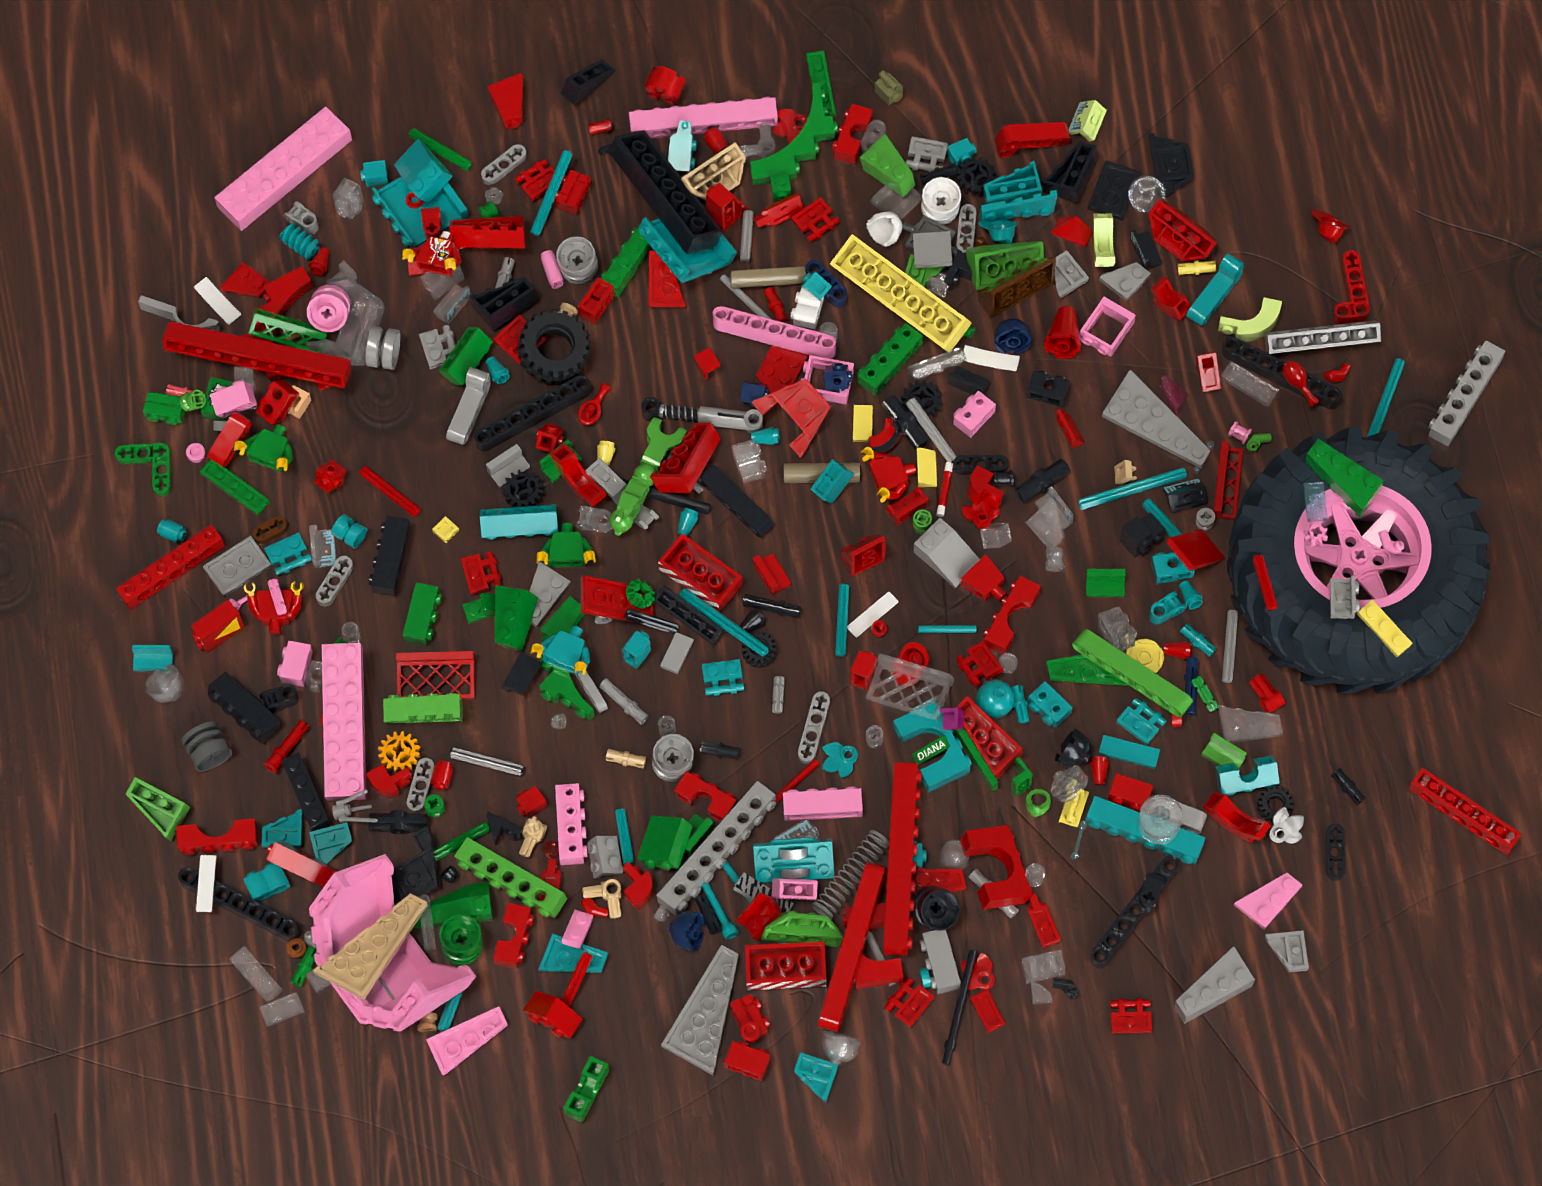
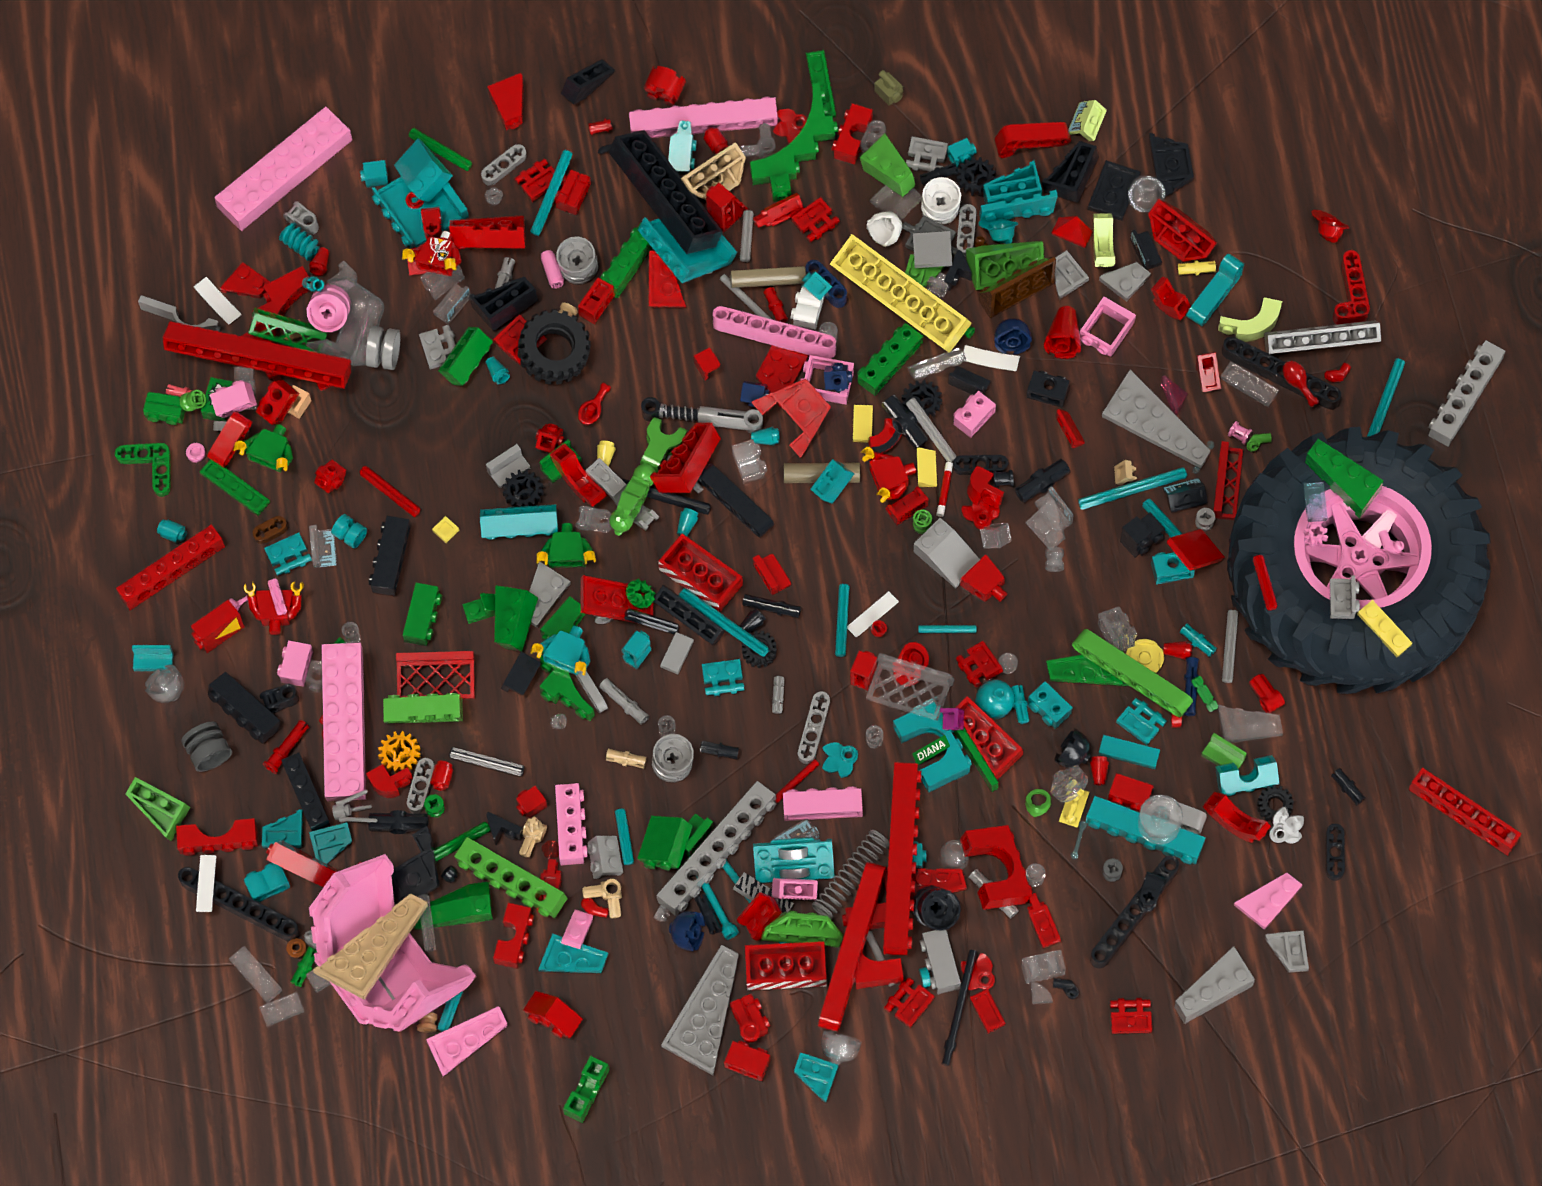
(237, 566): light grey tile -> none
(312, 286): none -> teal pin
(334, 589): light grey beam -> none
(348, 199): clear brick -> none
(459, 929): green wheel -> none
(469, 407): light grey beam -> none
(475, 574): red plate -> none
(488, 210): green wheel -> none
(537, 405): black beam -> none
(576, 978): red axle -> none
(642, 887): red brick -> none
(693, 787): red arch -> none
(864, 554): red slope -> none
(1022, 595): red arch -> none
(1023, 779): green panel -> none
(1105, 582): green panel -> none
(1111, 874): none -> dark grey wheel
(1169, 606): teal piece -> none
(1190, 595): teal cone -> none

